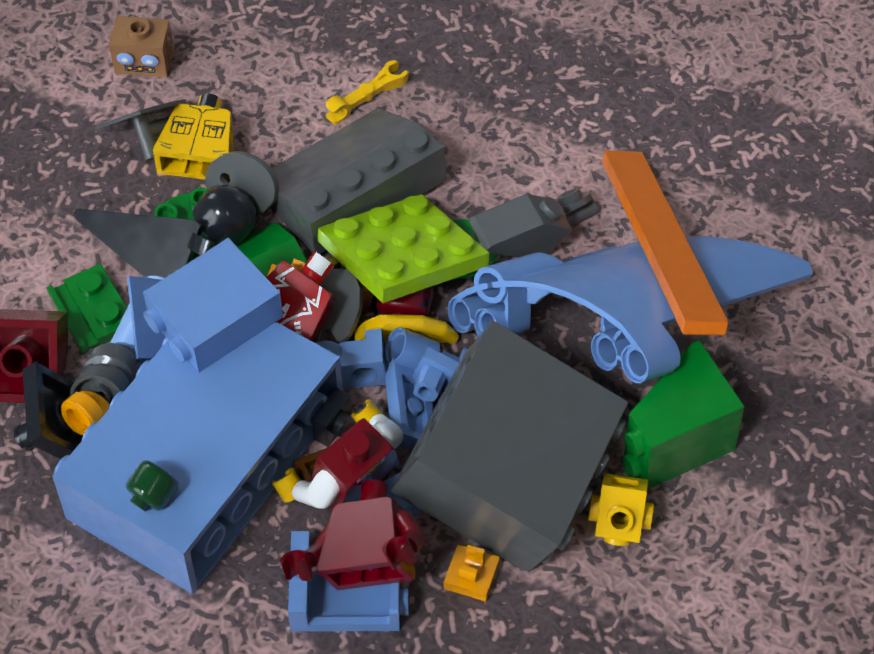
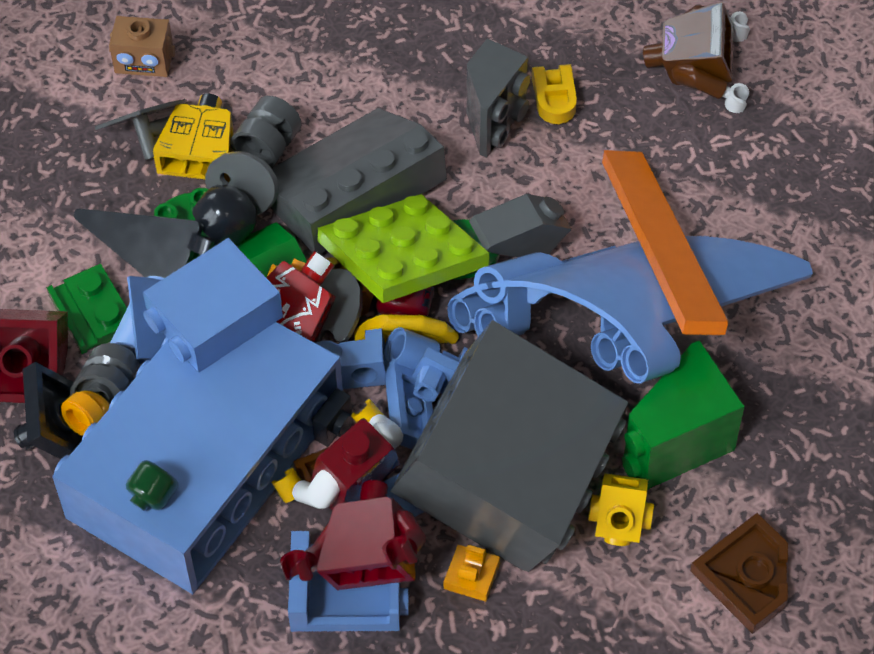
(267, 129): none -> dark grey wheel
(341, 107): yellow piece -> none
(495, 94): none -> dark grey slope
(555, 93): none -> yellow plate
(577, 206): dark grey plate -> none
(700, 52): none -> reddish brown torso
(747, 572): none -> reddish brown plate

